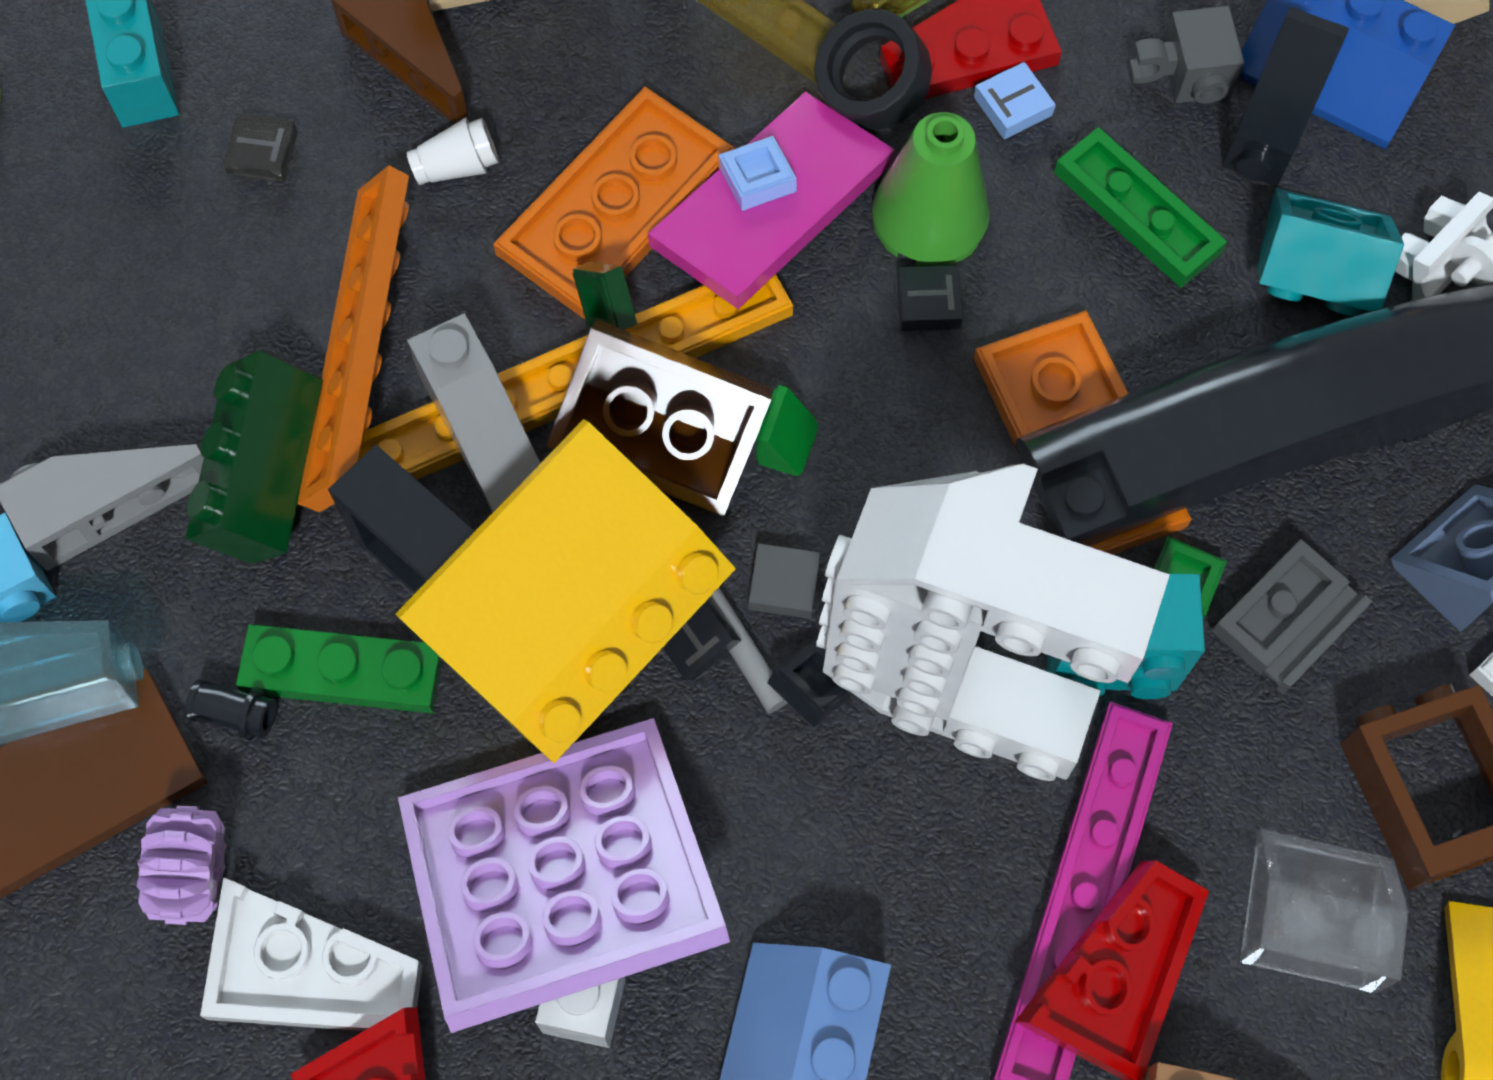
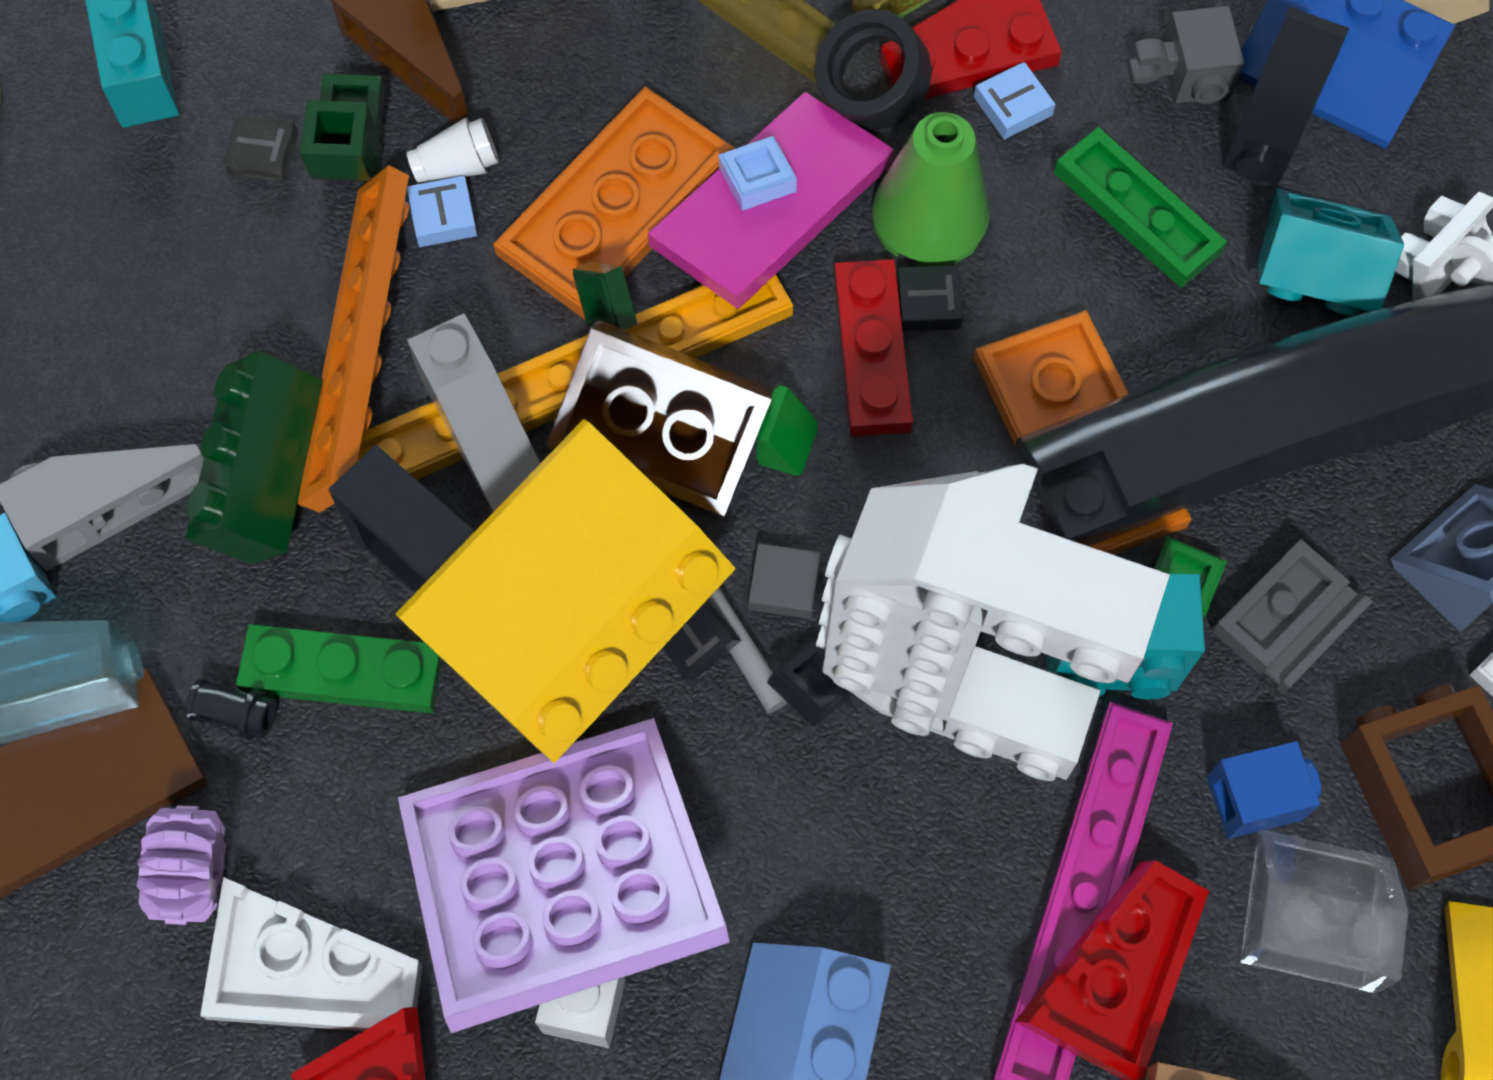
(344, 129): none -> dark green brick
(441, 211): none -> light blue tile
(872, 348): none -> red plate
(1264, 789): none -> blue brick

